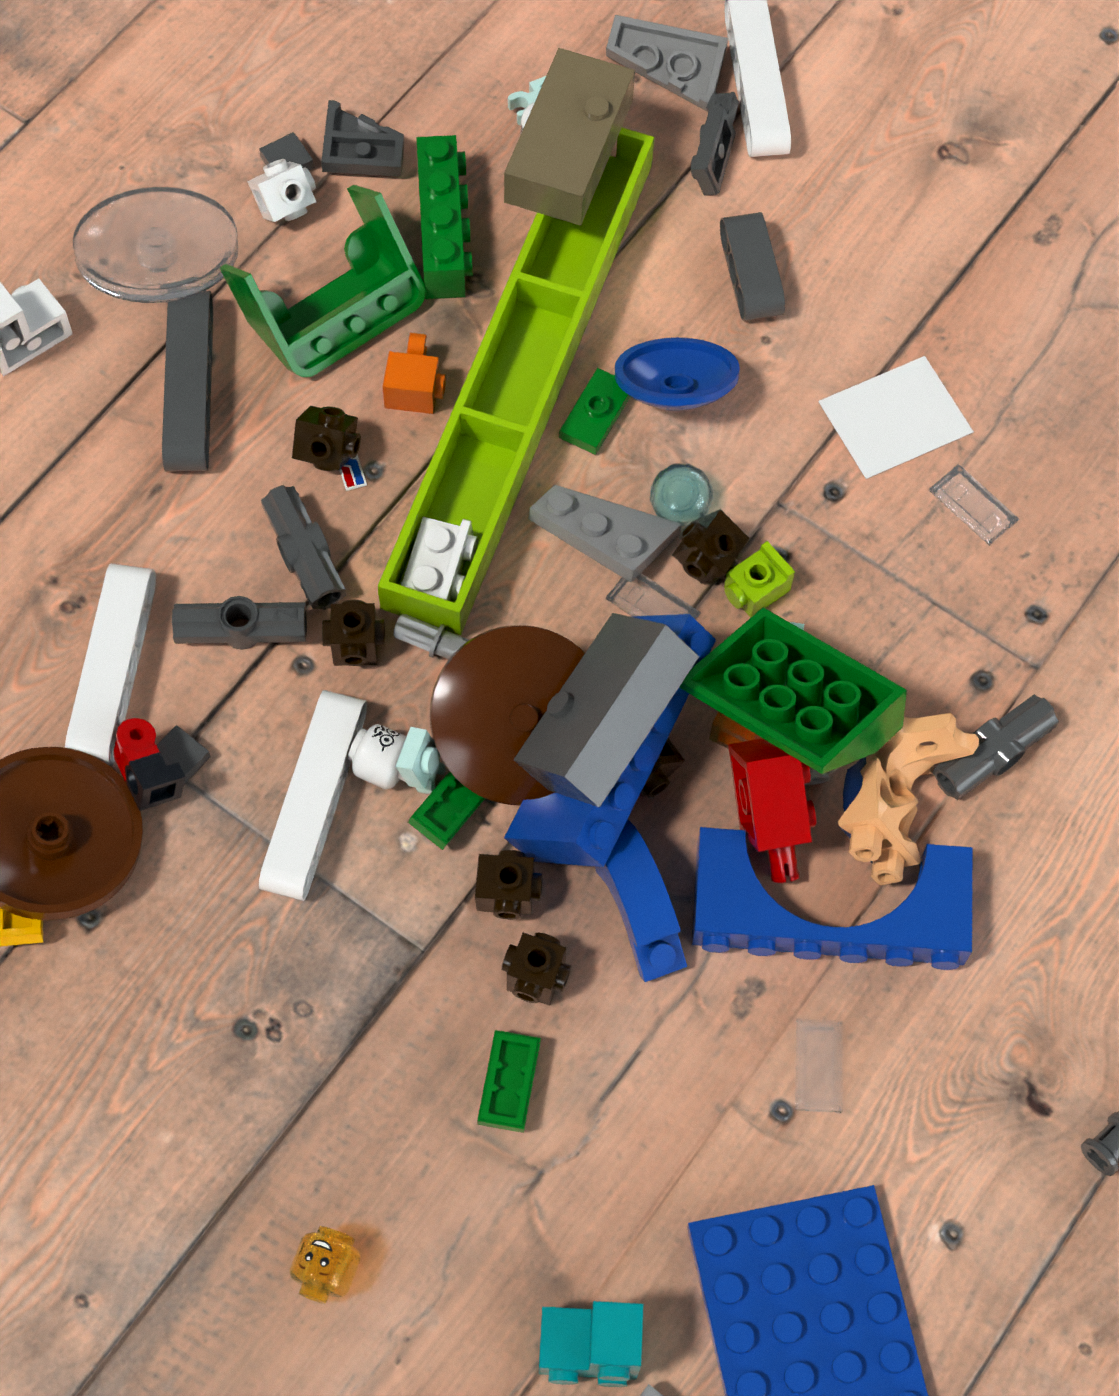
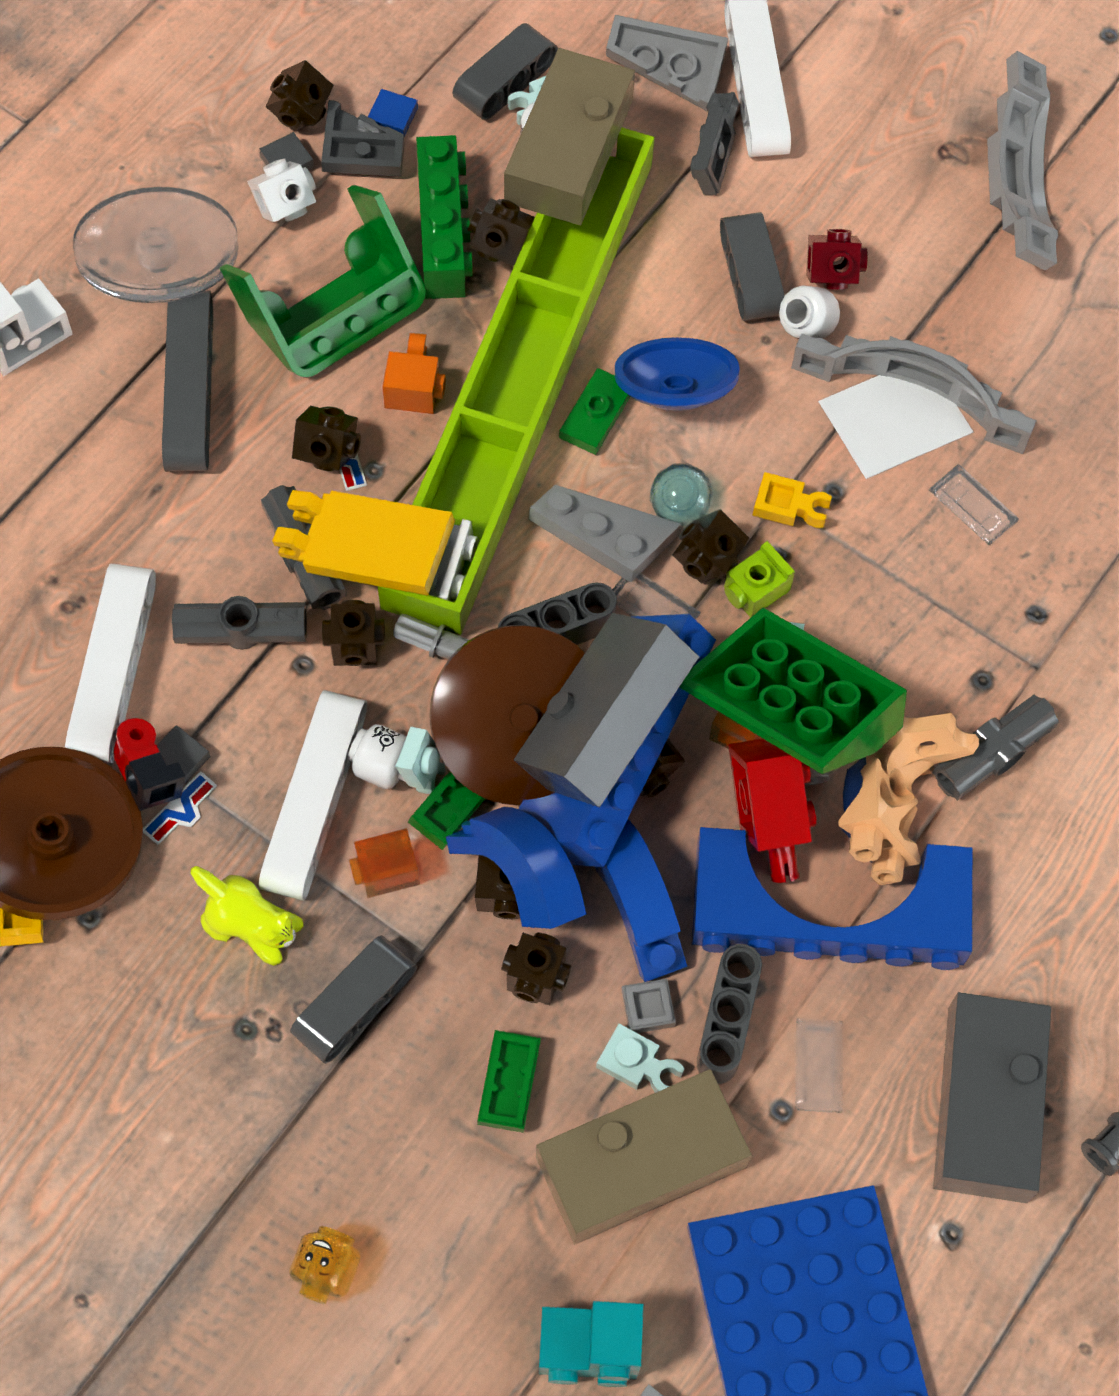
(180, 811): none -> sticker
(241, 911): none -> neon yellow animal
(299, 96): none -> dark brown brick
(353, 999): none -> dark grey beam
(367, 540): none -> yellow tile
(385, 863): none -> clear orange brick
(394, 111): none -> blue tile
(499, 231): none -> dark brown brick
(504, 70): none -> dark grey beam
(531, 860): none -> blue arch
(570, 609): none -> dark grey beam
(632, 1059): none -> light aqua plate
(642, 1156): none -> dark tan brick
(648, 1006): none -> light grey tile
(730, 992): none -> dark grey beam
(783, 500): none -> yellow plate
(809, 312): none -> white head
(823, 252): none -> dark red brick
(922, 367): none -> light grey piece
(993, 1098): none -> dark grey brick
(1018, 161): none -> light grey piece

